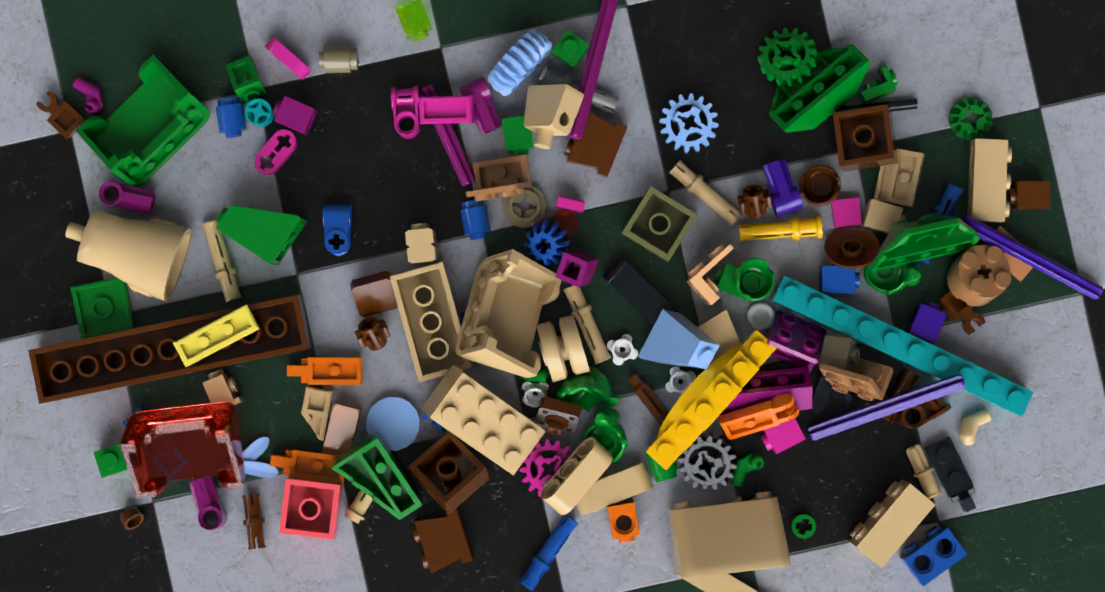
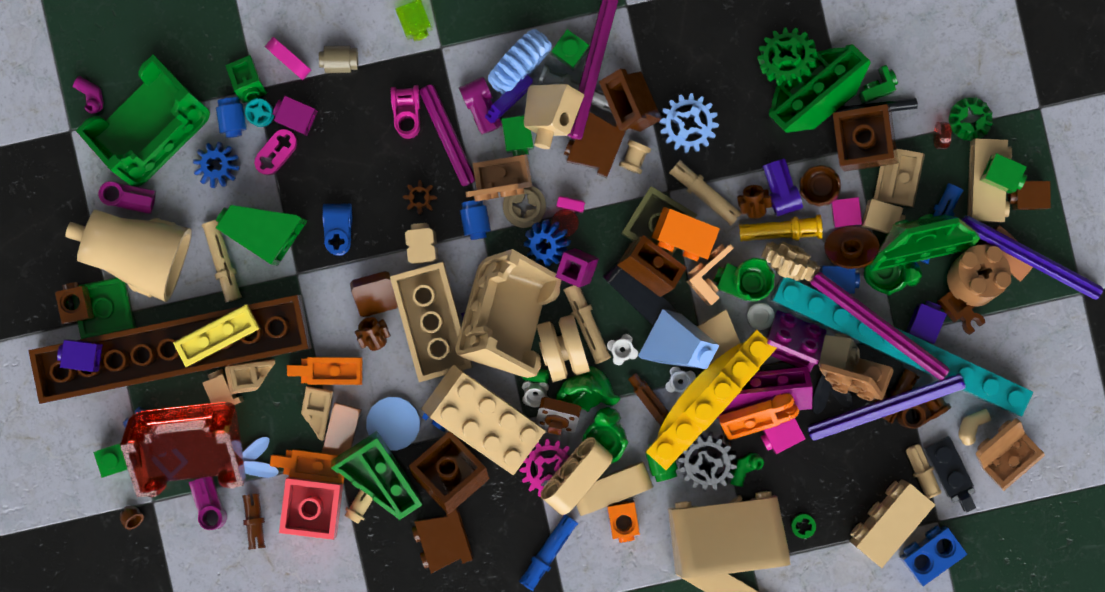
(64, 117): reddish brown plate -> none
(80, 355): none -> dark purple brick
(84, 310): none -> reddish brown brick
(206, 166): none -> blue gear
(247, 376): none -> tan tile
(412, 198): none -> reddish brown gear
(446, 109): dark pink tile -> none
(508, 99): none -> dark purple tile
(630, 100): none -> reddish brown hips
(634, 157): none -> tan bush
(651, 266): none -> reddish brown brick
(685, 233): none -> orange brick
(790, 261): none -> tan gear
(880, 326): none -> magenta axle
(942, 135): none -> clear red tile
(1004, 173): none -> green brick
(1008, 454): none -> medium nougat bracket

